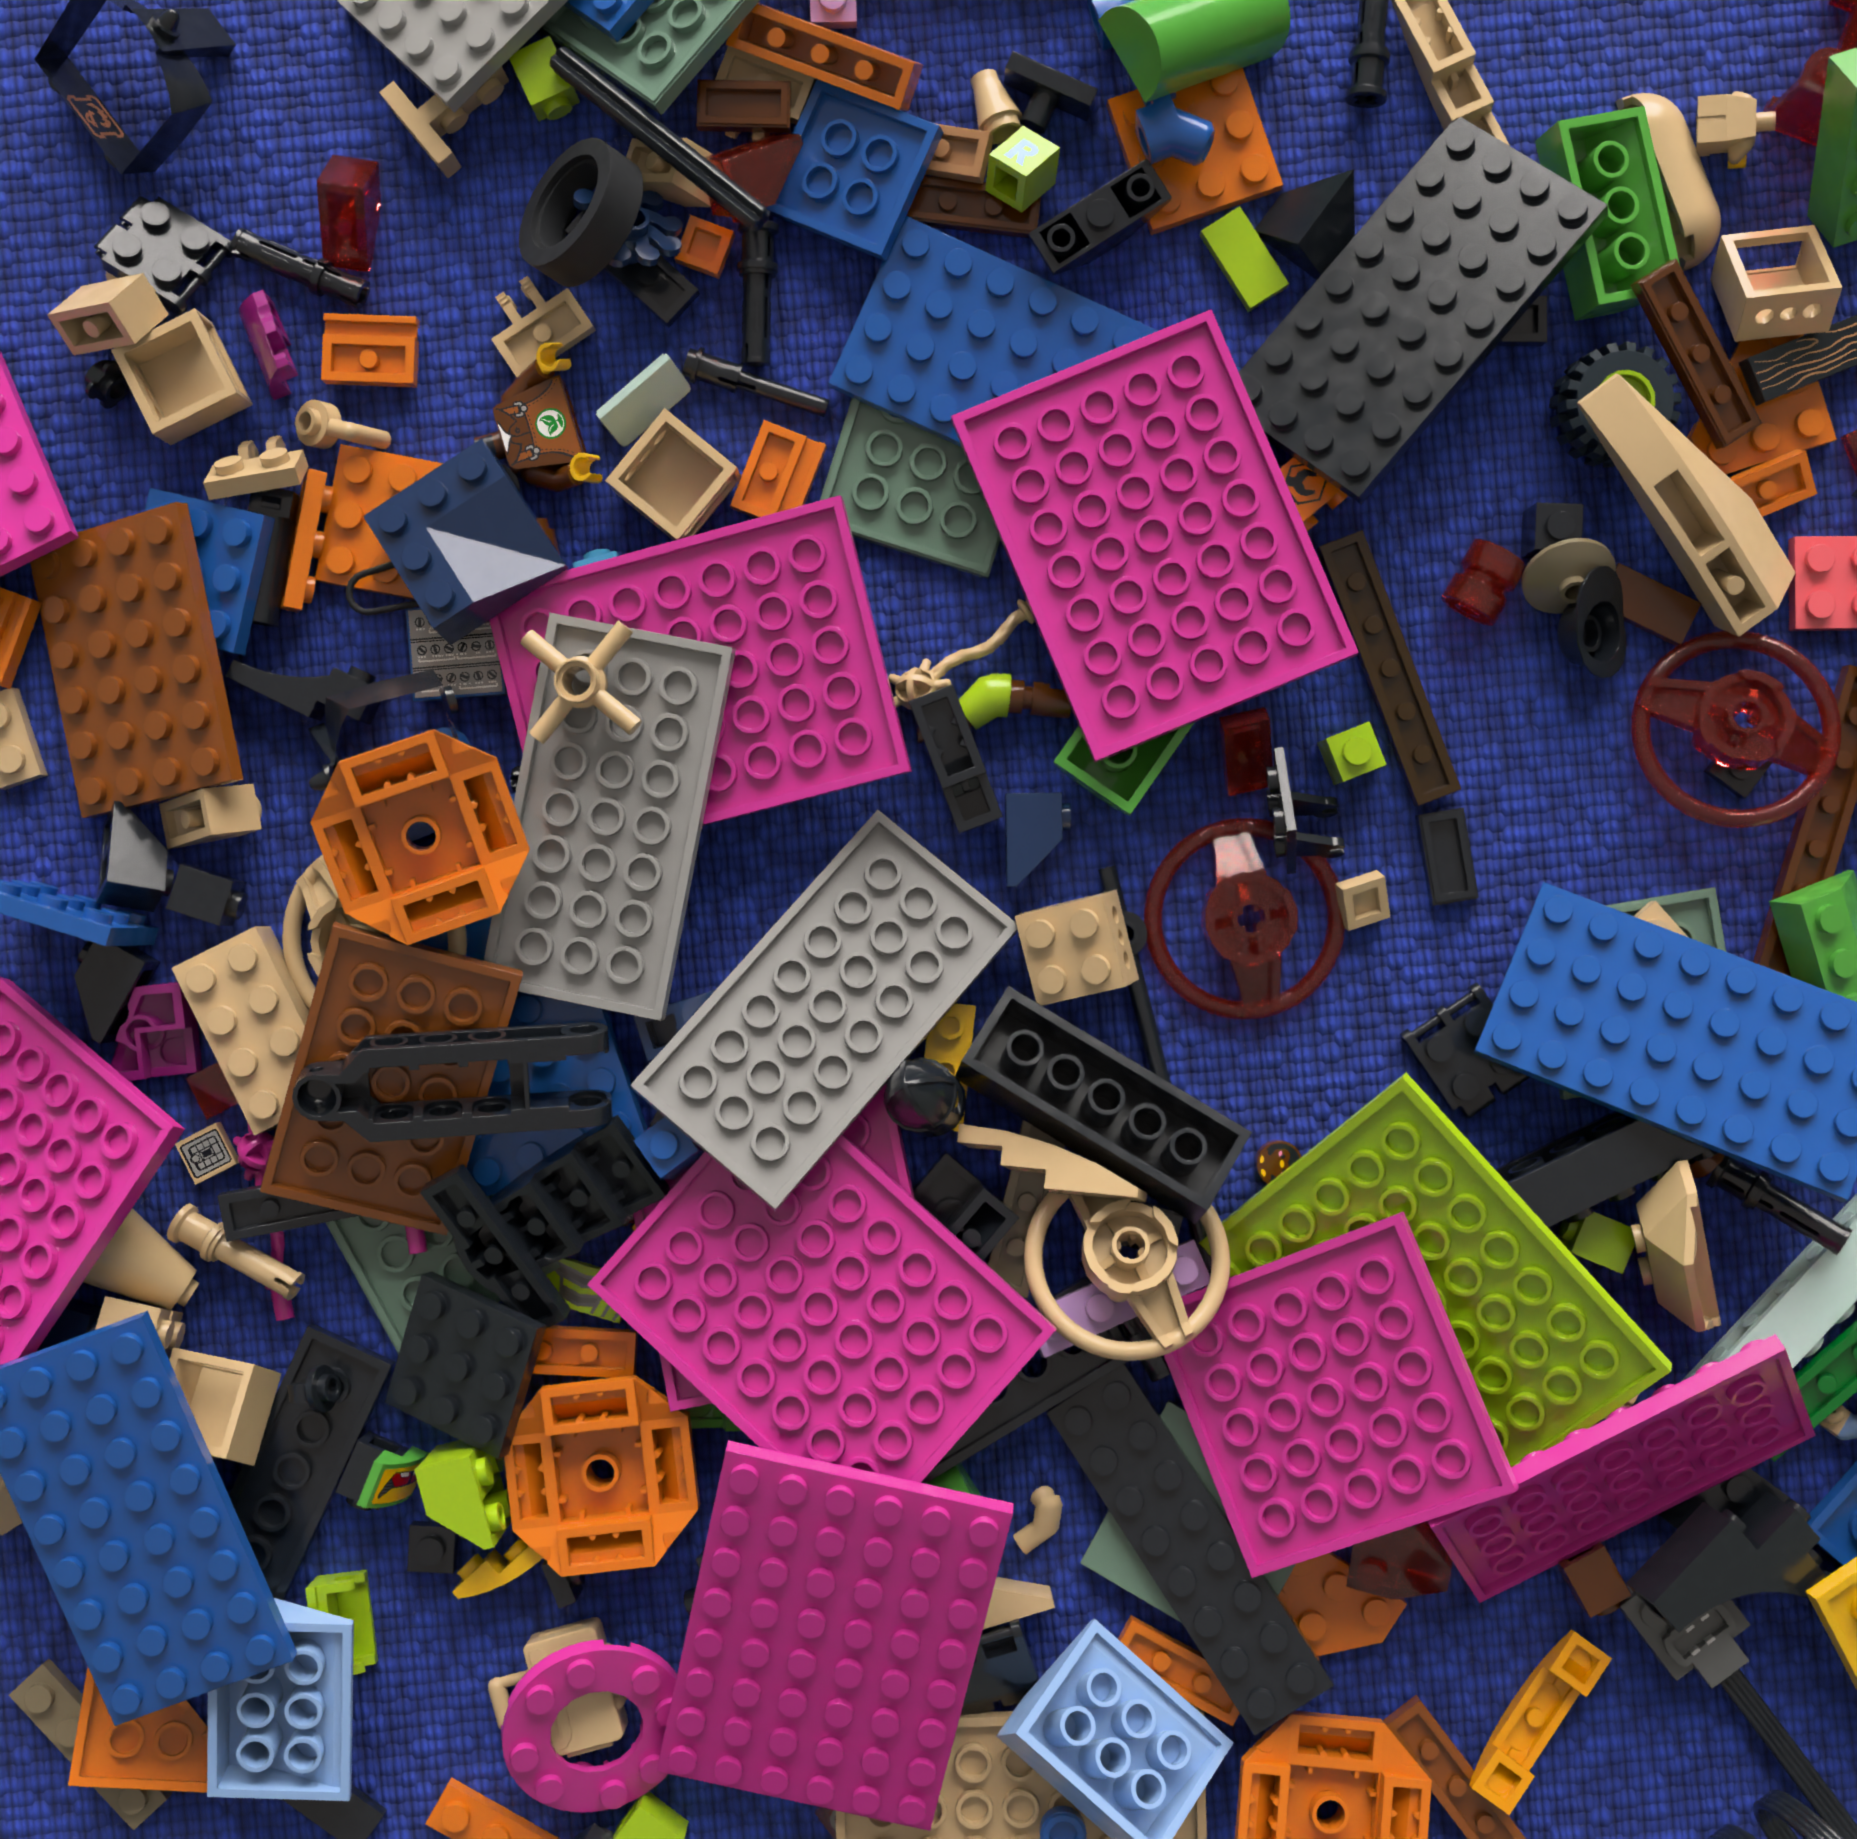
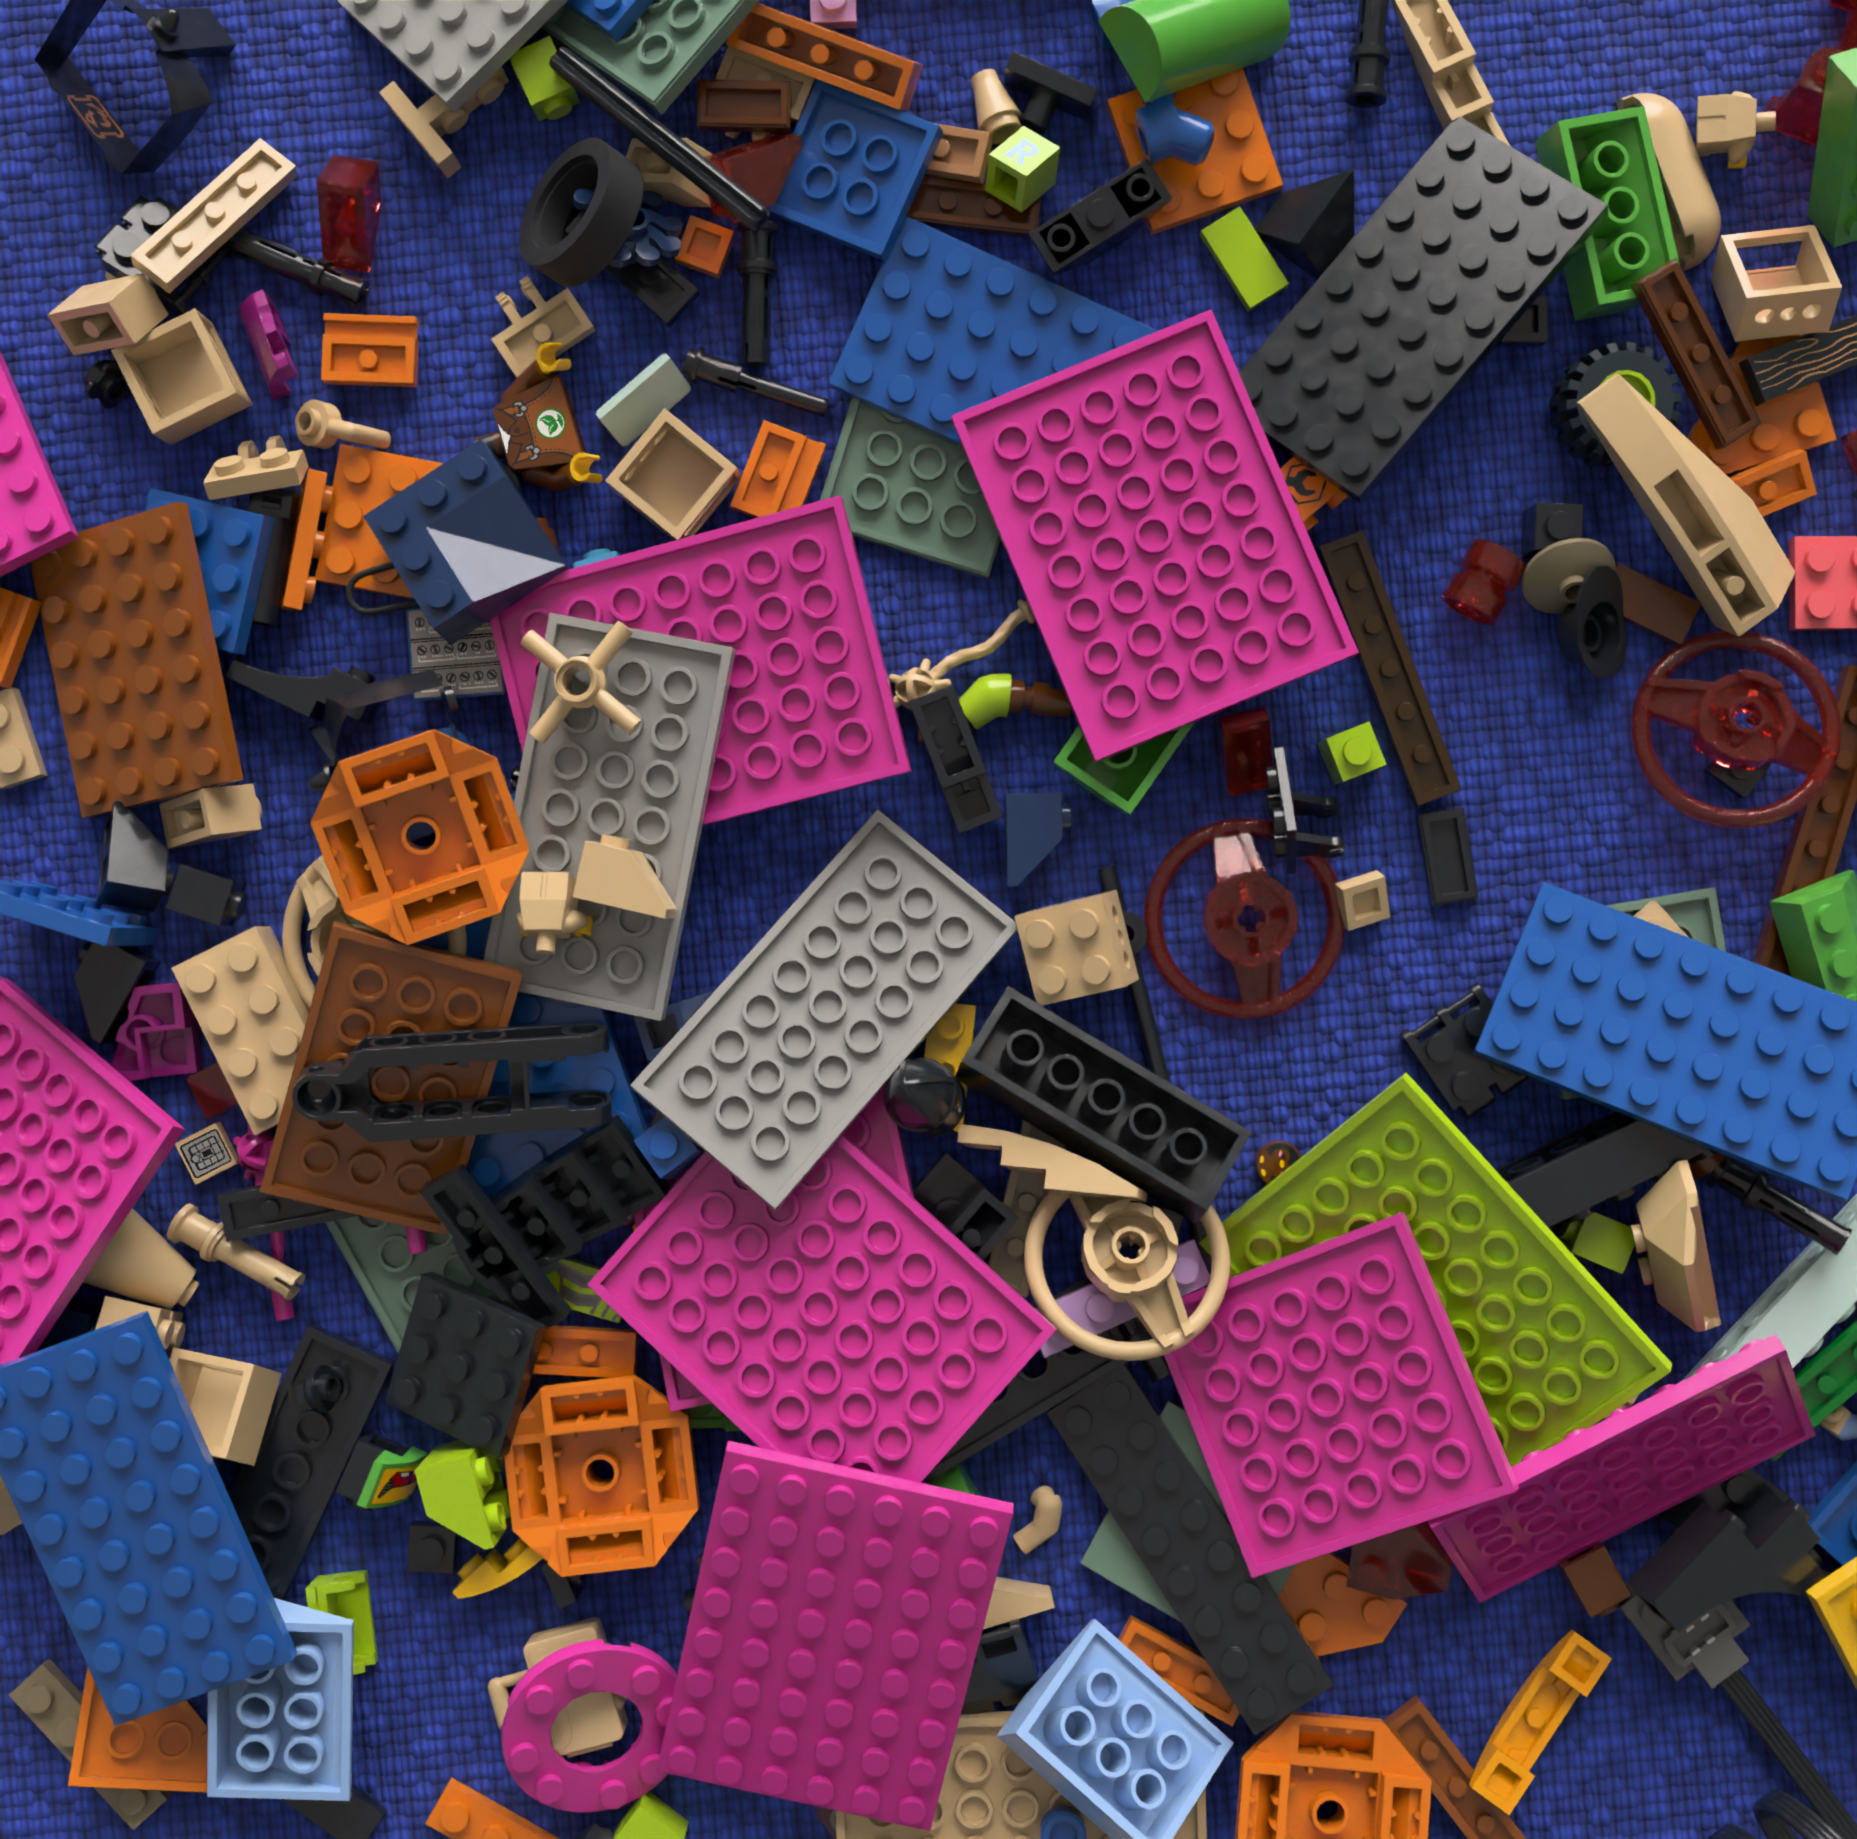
(214, 216): none -> tan plate
(550, 909): none -> tan piece
(621, 879): none -> tan slope

